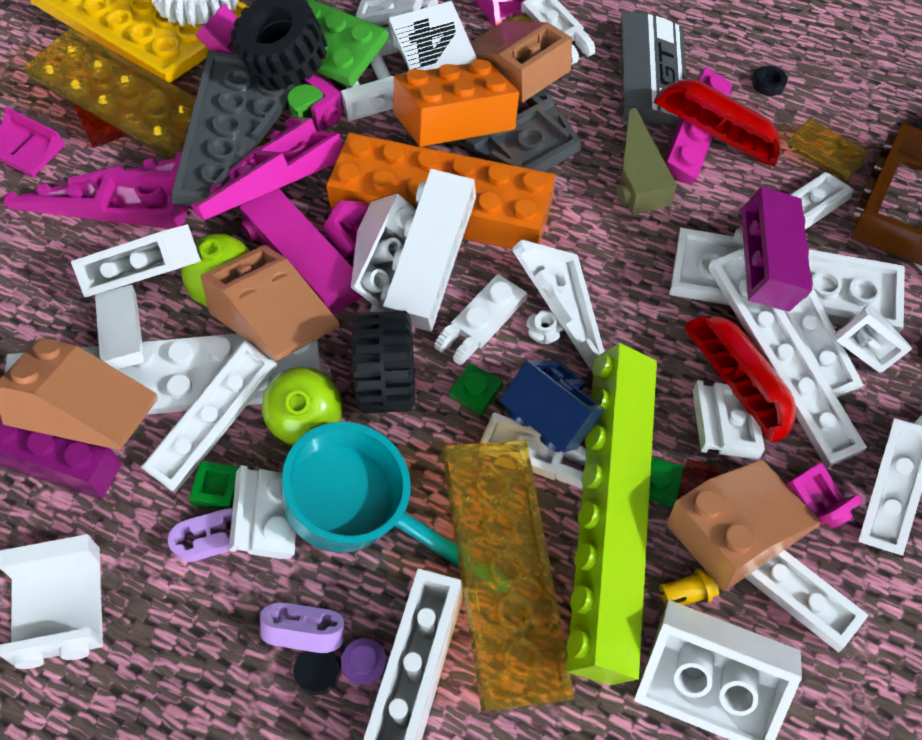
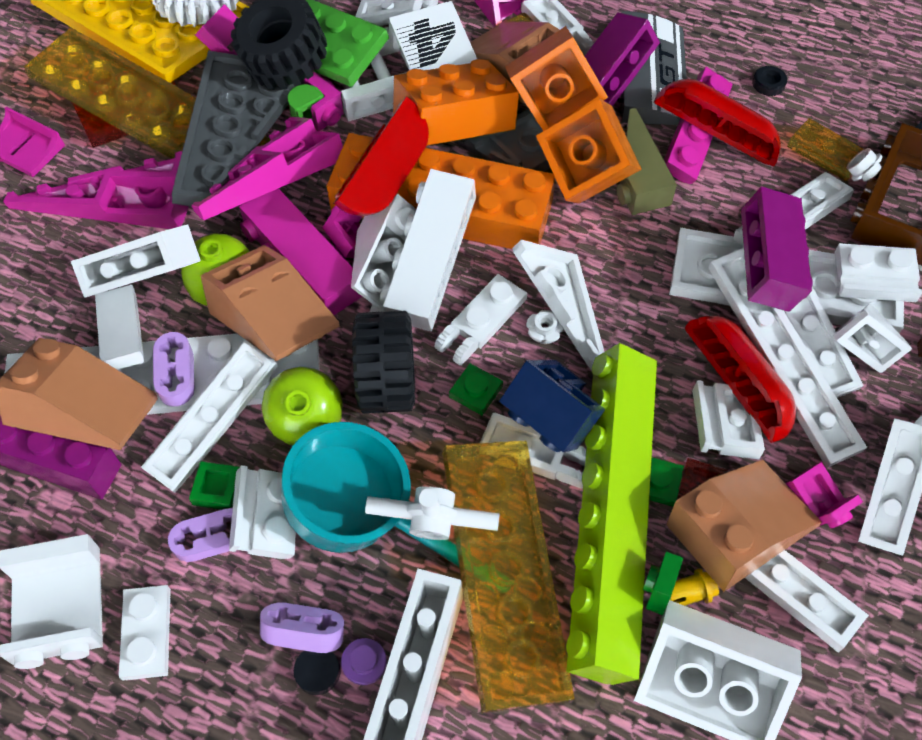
(145, 633): none -> white plate
(182, 367): none -> lavender beam
(385, 163): none -> red brick
(432, 513): none -> white bar
(555, 79): none -> orange brick
(588, 152): none -> orange brick
(621, 53): none -> magenta brick
(661, 582): none -> green plate
(864, 165): none -> white plate
(877, 272): none -> white plate

